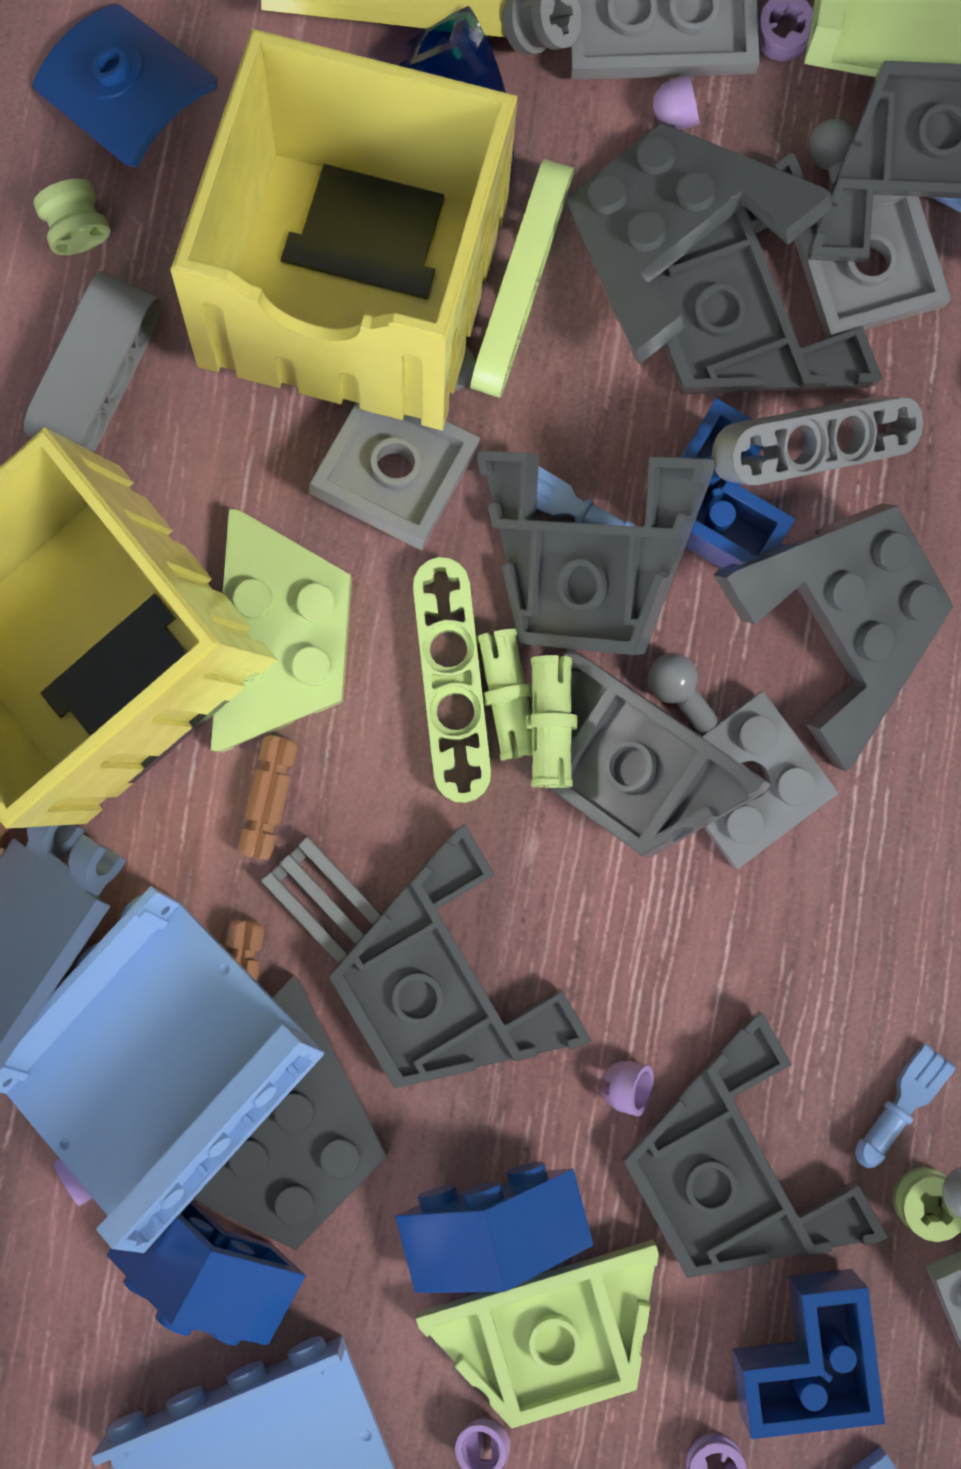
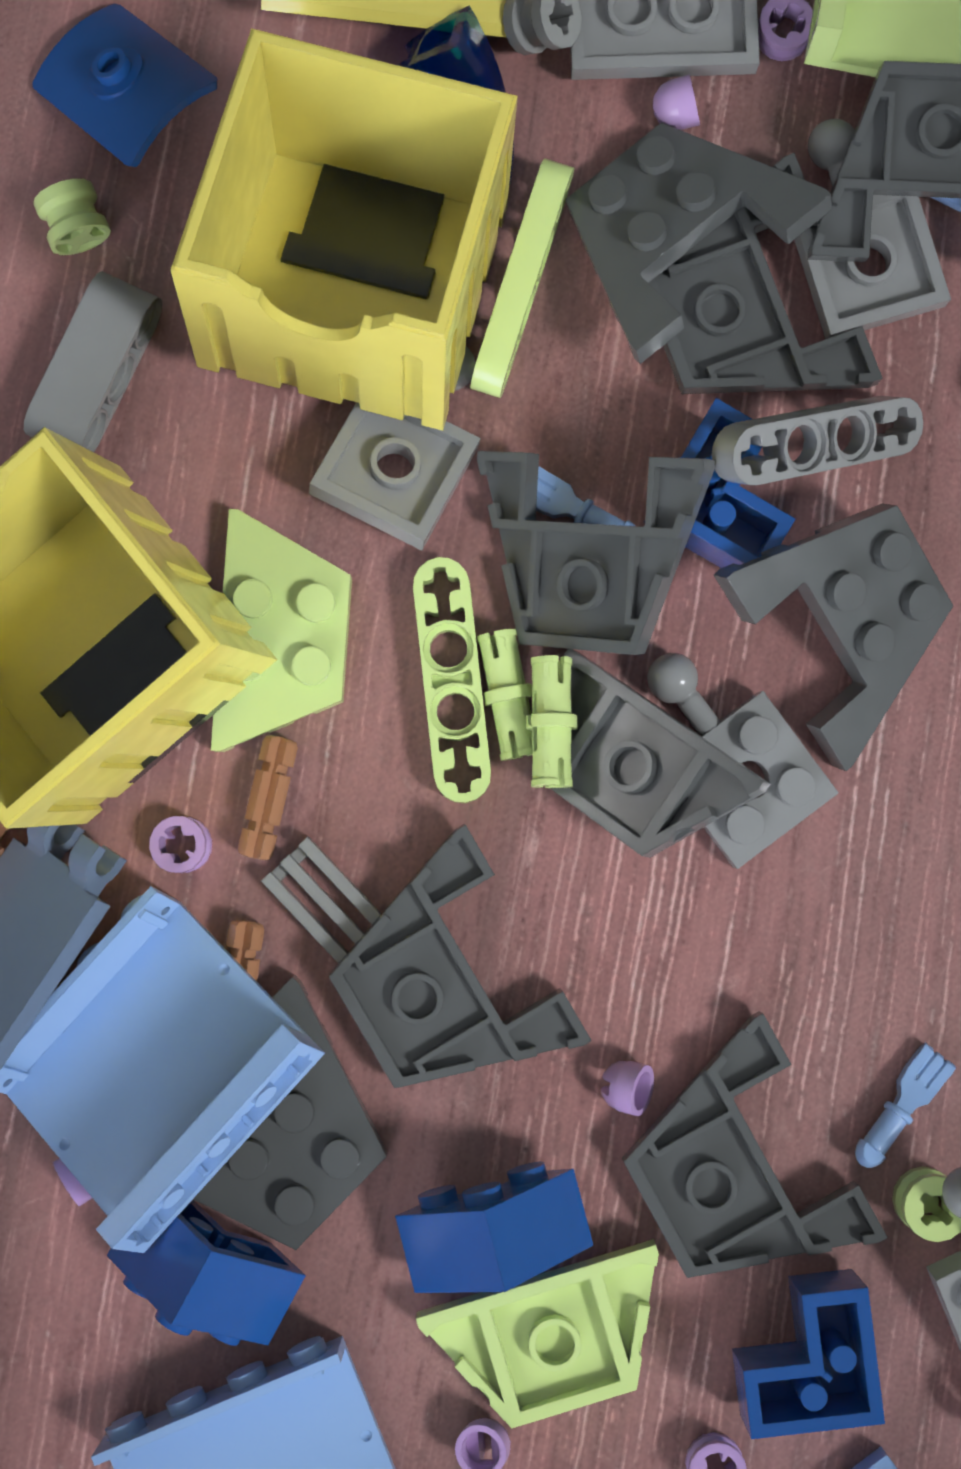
(171, 861): none -> lavender bush

